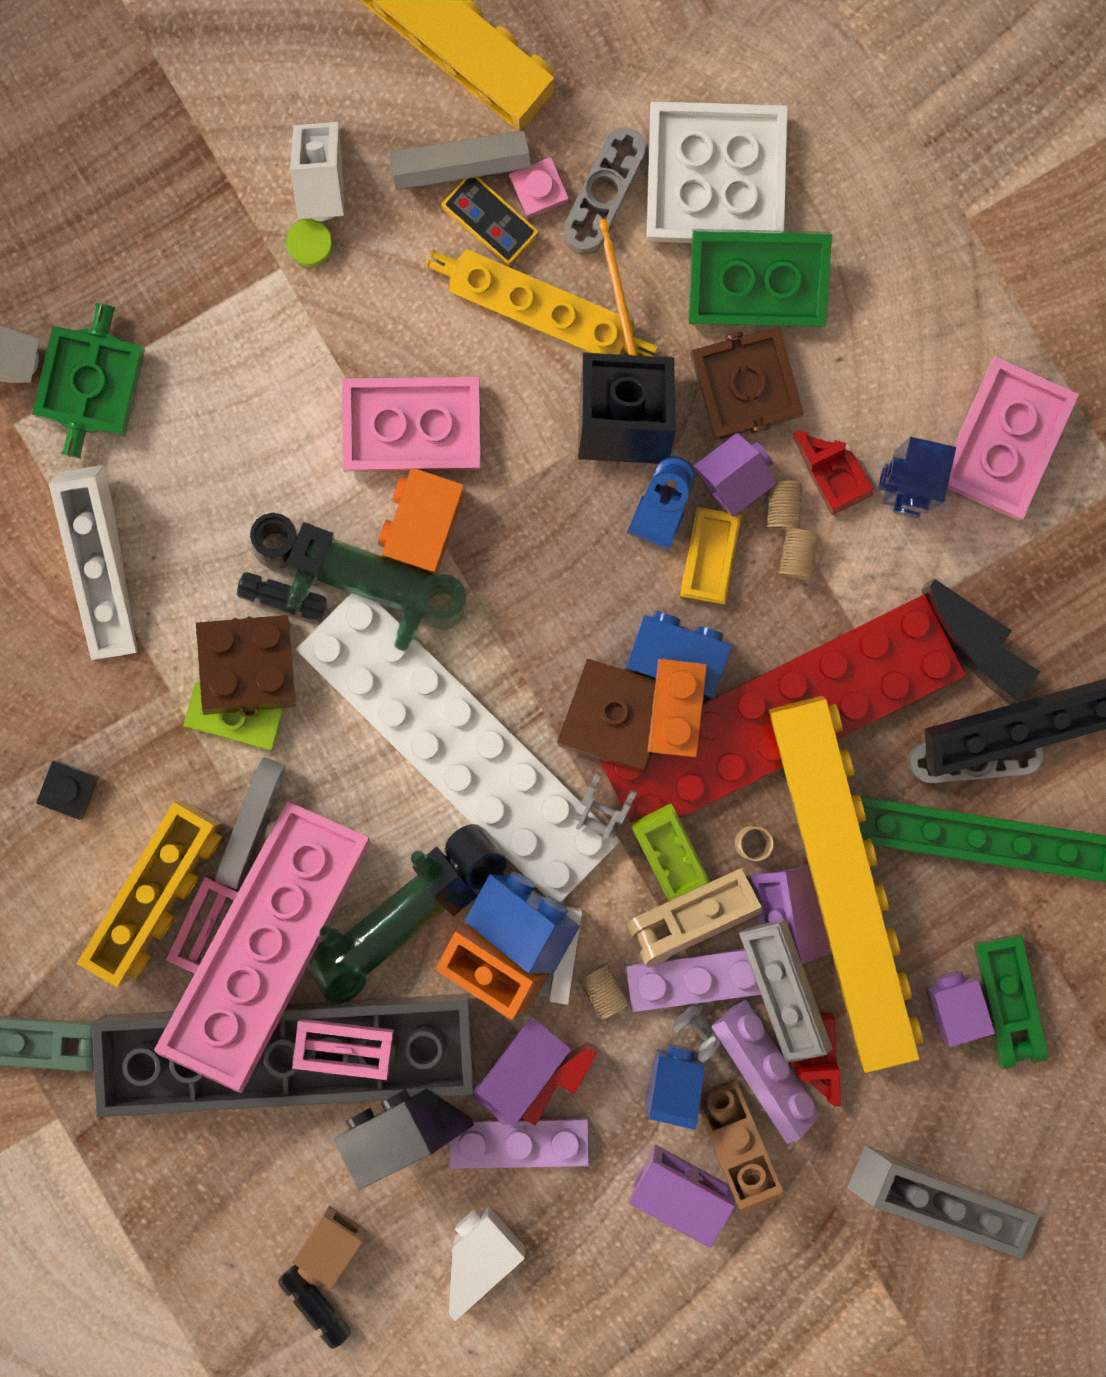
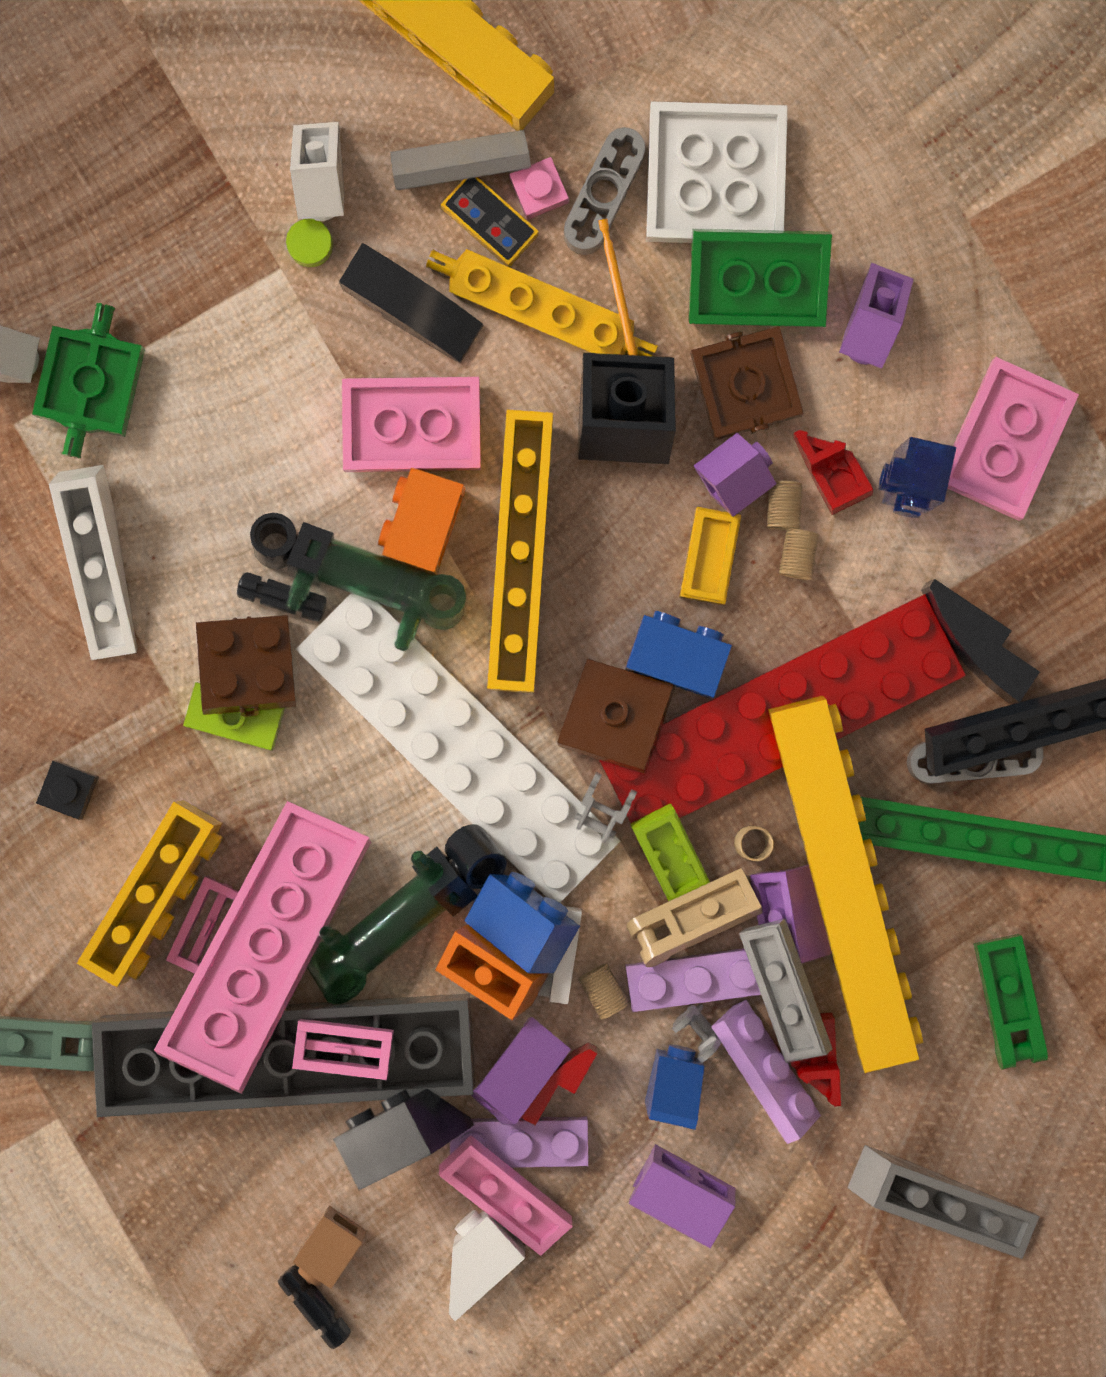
(250, 823): light grey beam -> none
(410, 303): none -> black slope
(505, 1195): none -> bright pink plate
(520, 551): none -> yellow brick
(663, 506): blue piece -> none
(677, 708): orange plate -> none
(739, 1147): medium nougat slope -> none
(876, 316): none -> medium lavender slope
(959, 1008): medium lavender brick -> none

